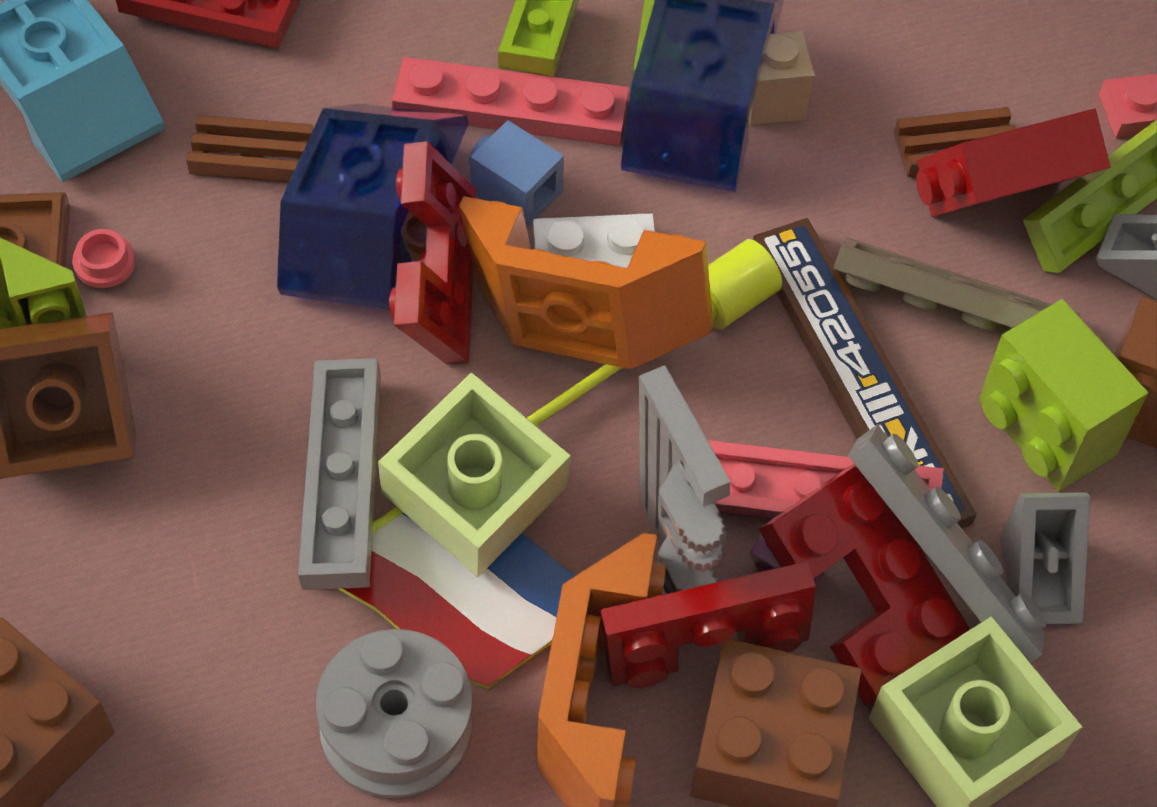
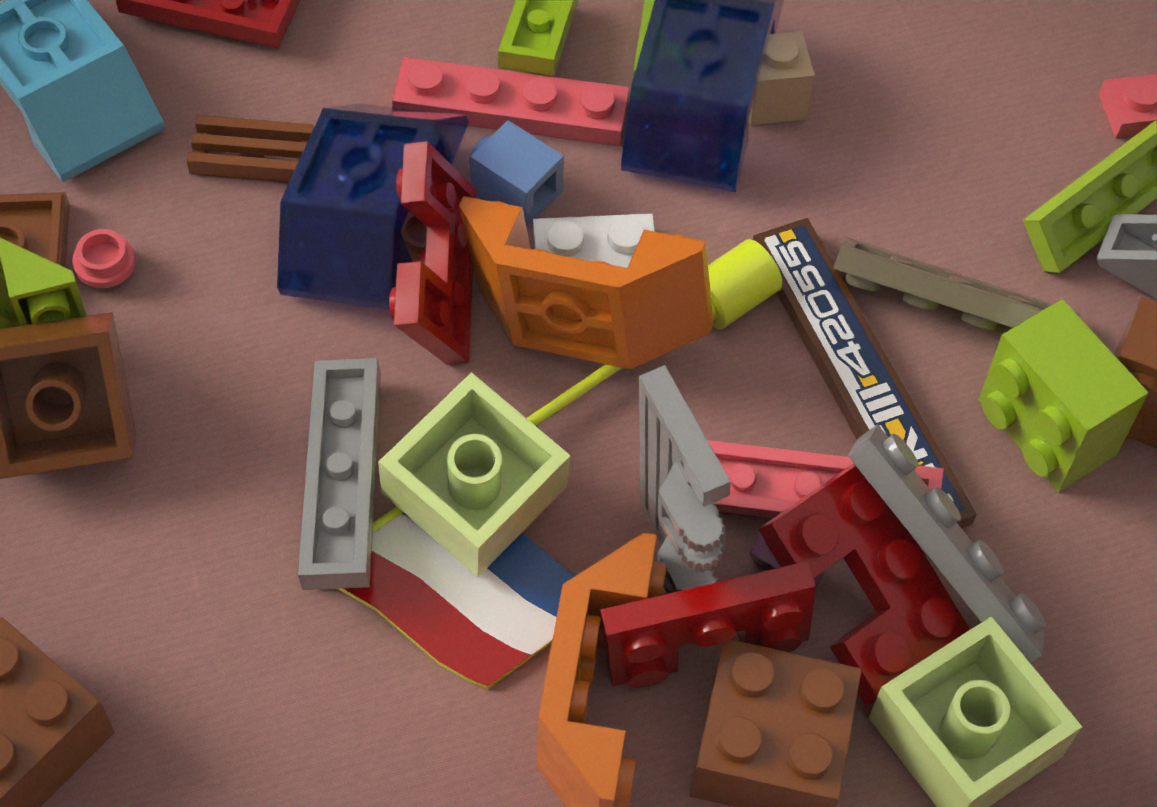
(385, 677): light grey wheel -> none
(945, 131): dark orange tile -> none
(1012, 162): red brick -> none
(1048, 553): light grey slope -> none

